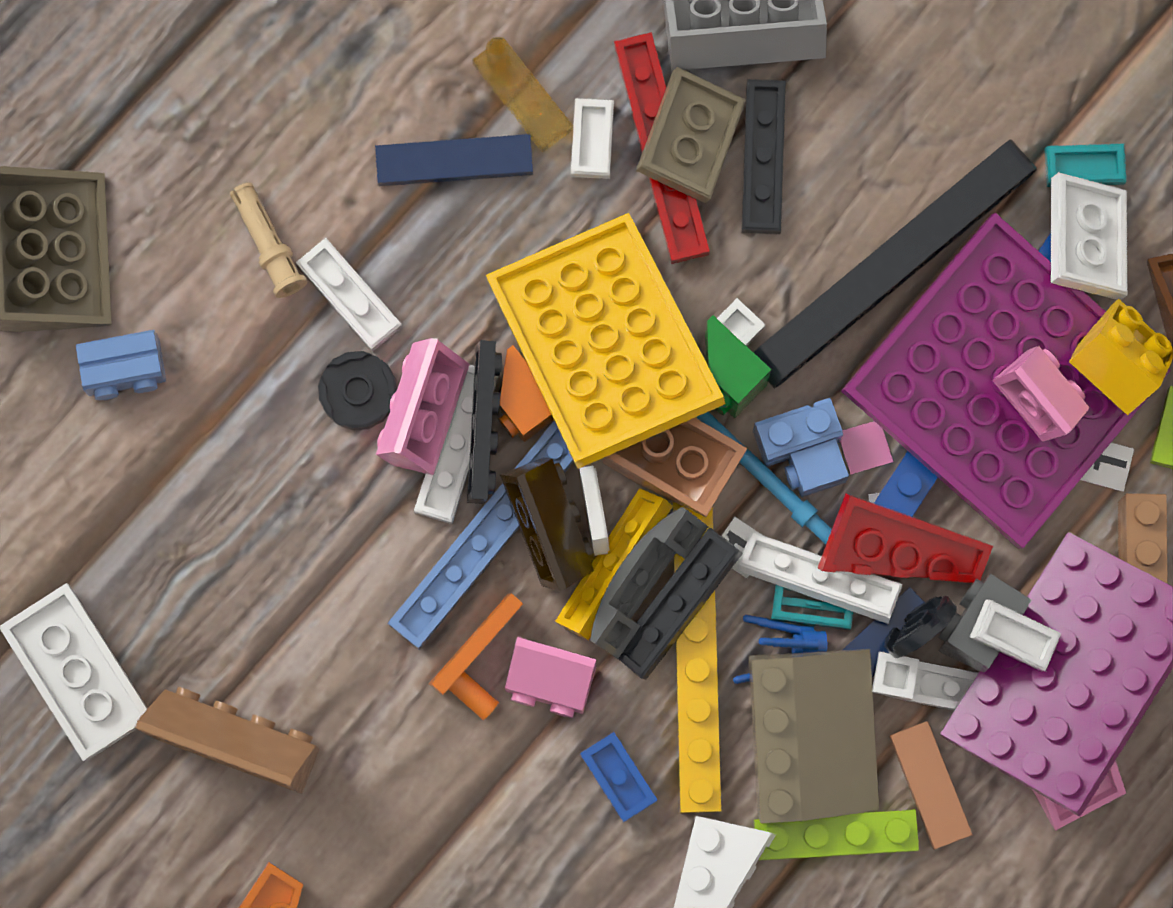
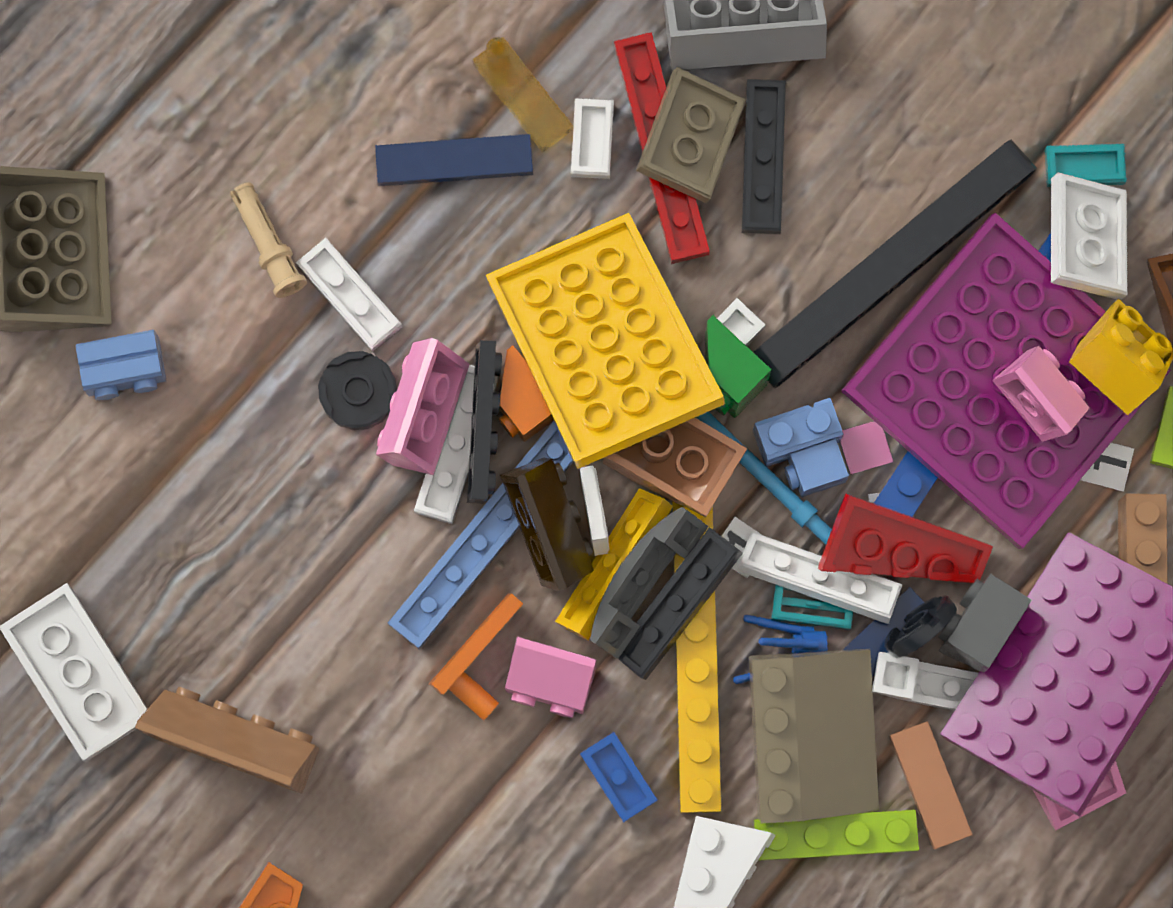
(1015, 635): white tile -> none

